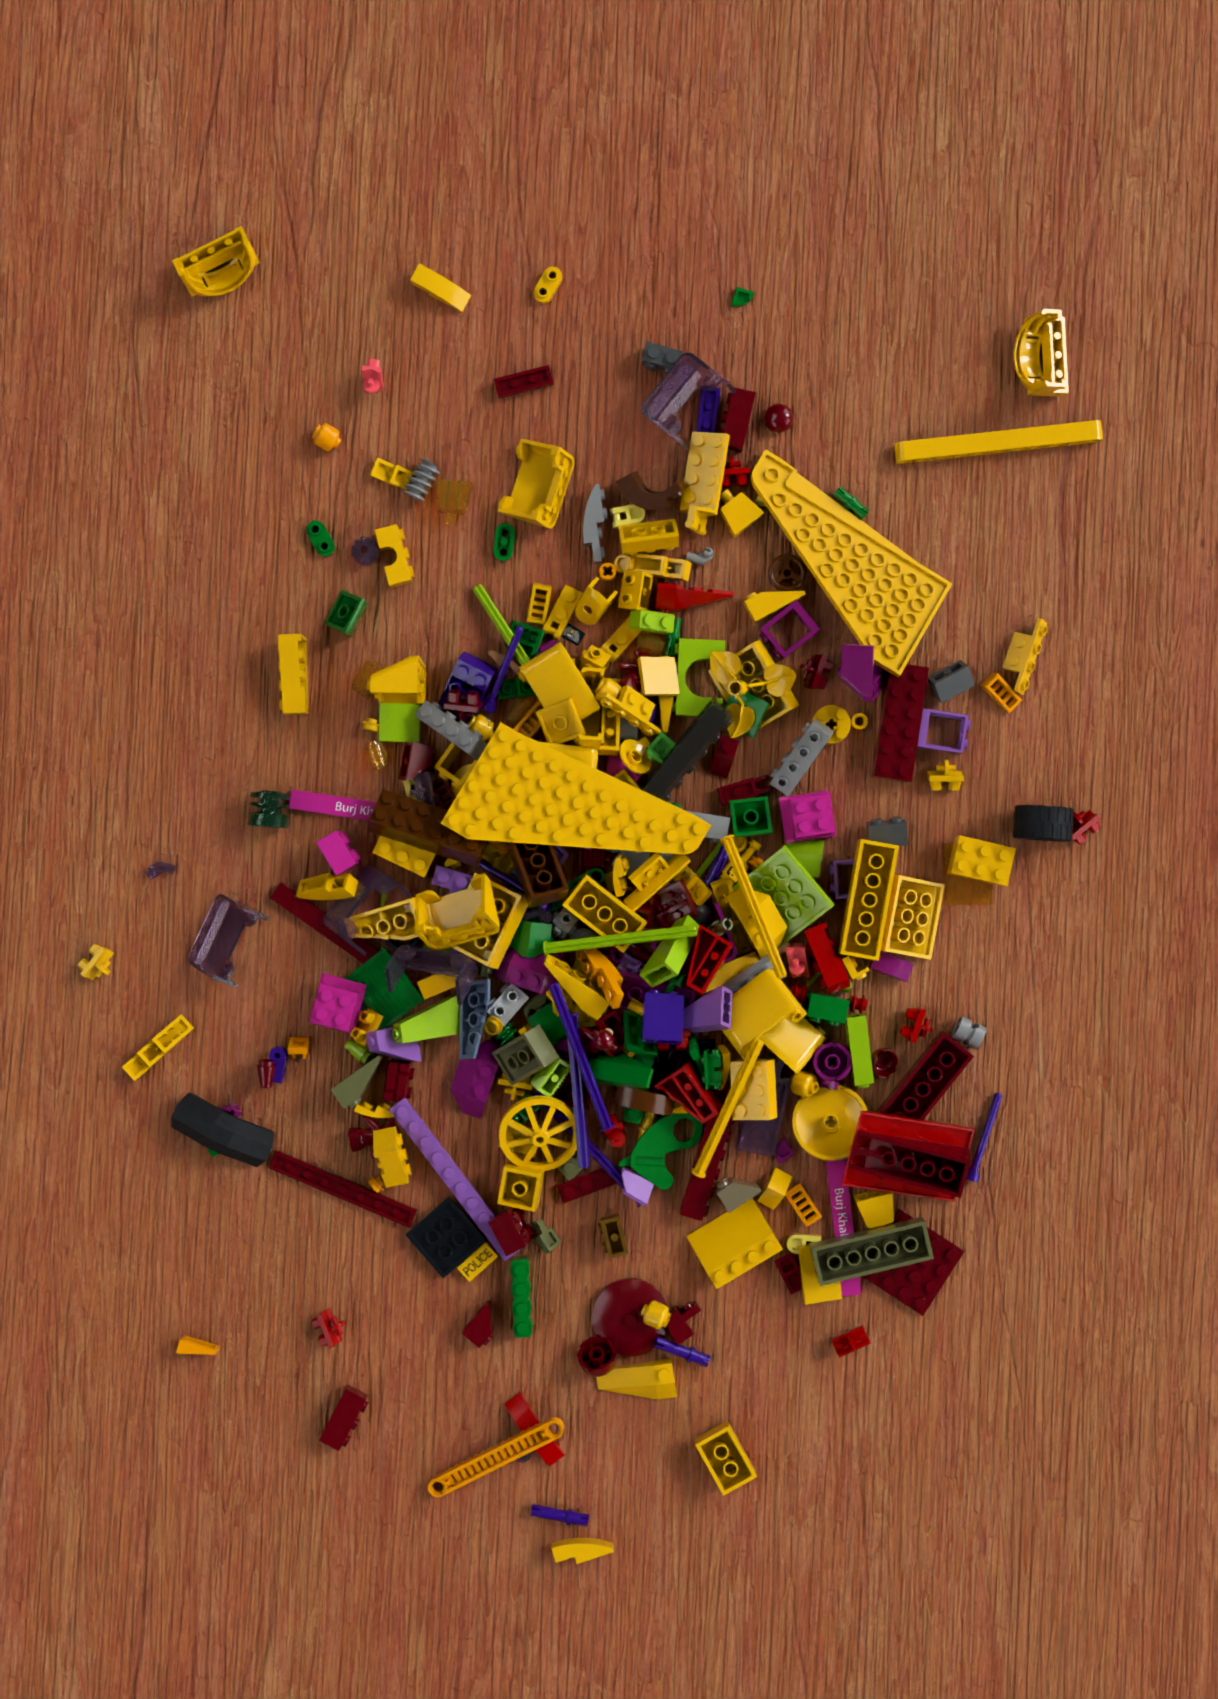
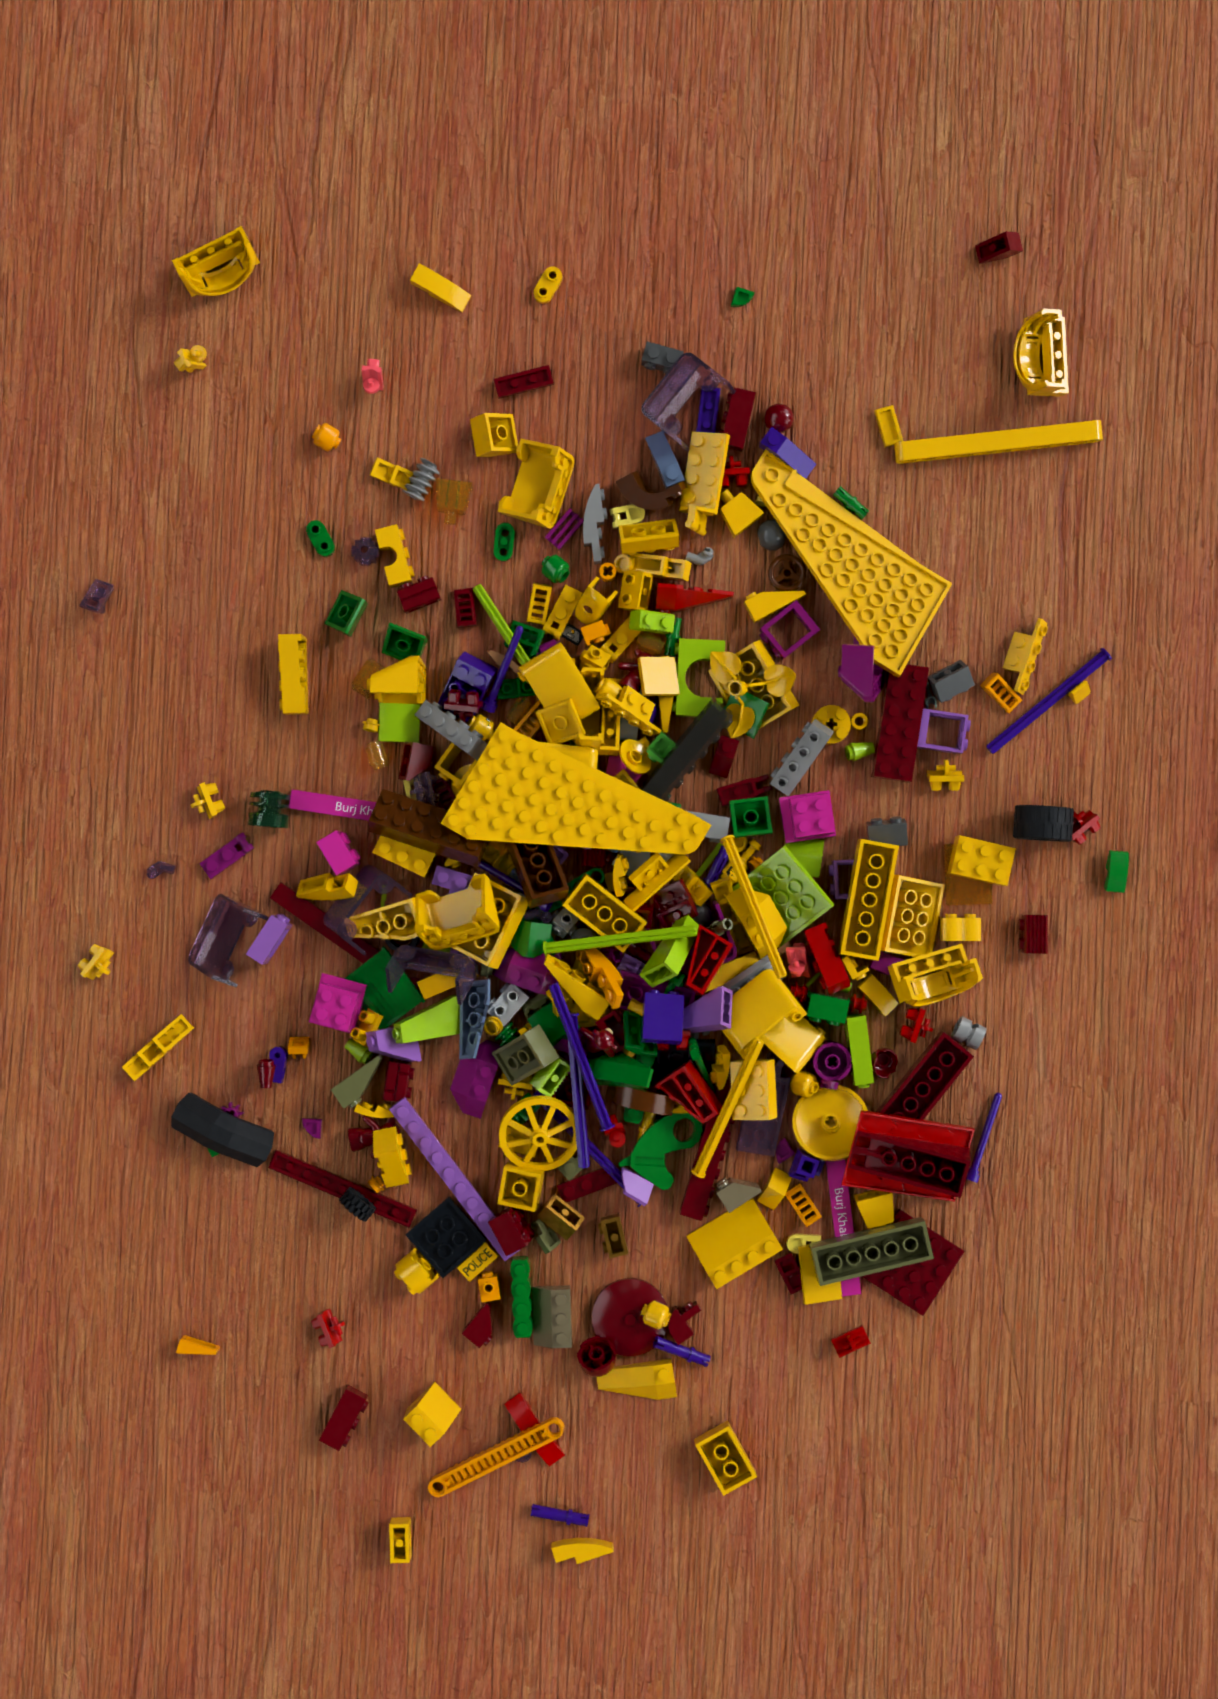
(97, 596): none -> slope
(191, 359): none -> yellow hips
(205, 792): none -> yellow hips
(226, 856): none -> magenta plate
(269, 938): none -> medium lavender window
(313, 1126): none -> magenta tile
(357, 1204): none -> black tyre
(400, 1539): none -> yellow brick
(403, 642): none -> green slope
(415, 1272): none -> yellow brick
(418, 594): none -> dark red brick
(431, 1414): none -> yellow slope
(465, 623): none -> dark red slope
(489, 1286): none -> light orange brick
(494, 434): none -> yellow slope
(552, 1316): none -> dark tan slope
(555, 568): none -> green head
(559, 523): none -> magenta tile
(560, 1217): none -> pearl gold brick
(595, 632): none -> light orange brick
(664, 459): none -> sand blue slope
(710, 1061): green hinge -> none
(771, 535): none -> dark grey hair
(787, 452): none -> dark purple slope
(805, 1166): none -> dark purple brick
(813, 671): dark red hips -> none
(856, 751): none -> lime cone
(878, 995): none -> yellow slope
(888, 425): none -> yellow tile
(930, 699): none -> sand green hand
(934, 986): none -> yellow piece
(960, 928): none -> yellow brick
(999, 247): none -> dark red slope
(1034, 934): none -> dark red brick
(1048, 701): none -> dark purple axle
(1079, 692): none -> yellow slope
(1117, 873): none -> green slope

